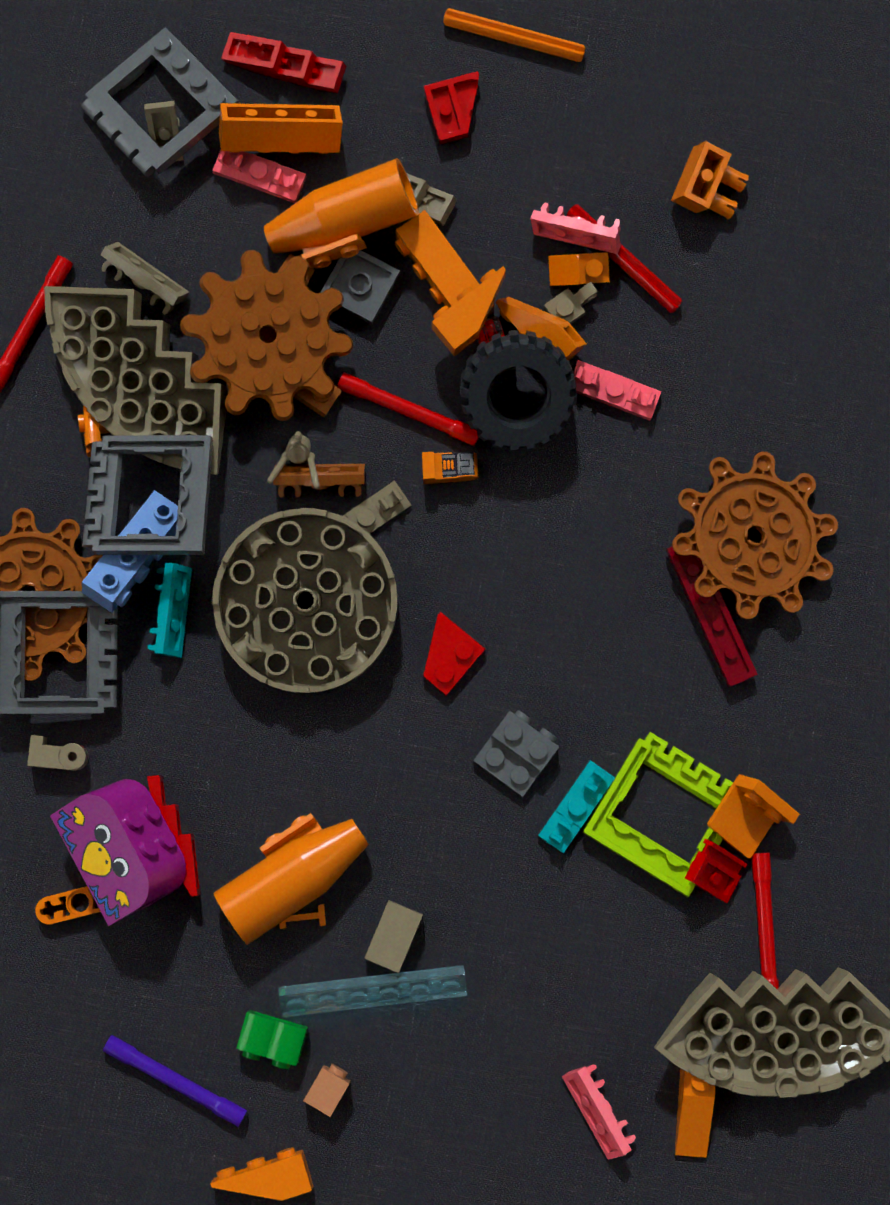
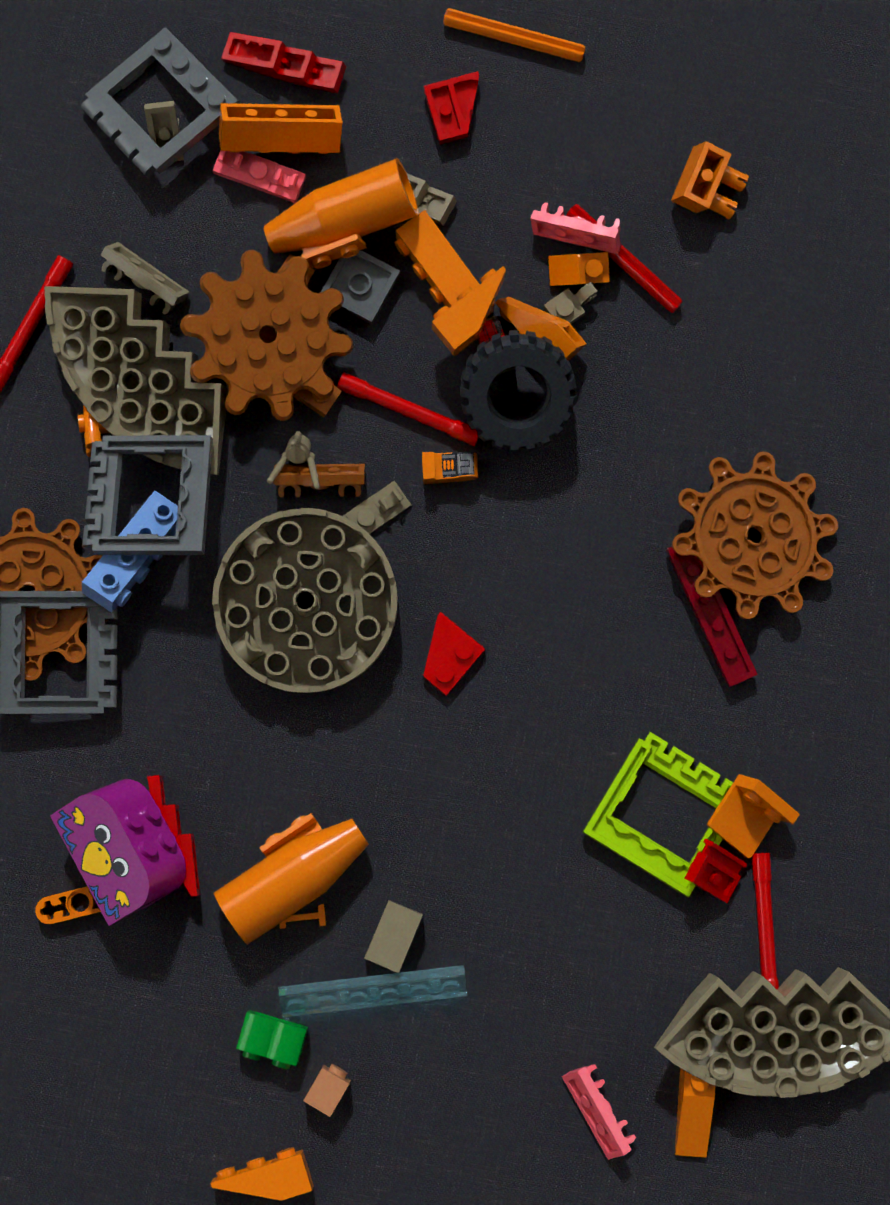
(68, 757): dark tan leg -> none
(131, 1056): dark purple piece -> none
(172, 610): teal plate -> none
(517, 752): dark grey plate -> none
(576, 806): teal plate -> none
(615, 390): coral plate -> none

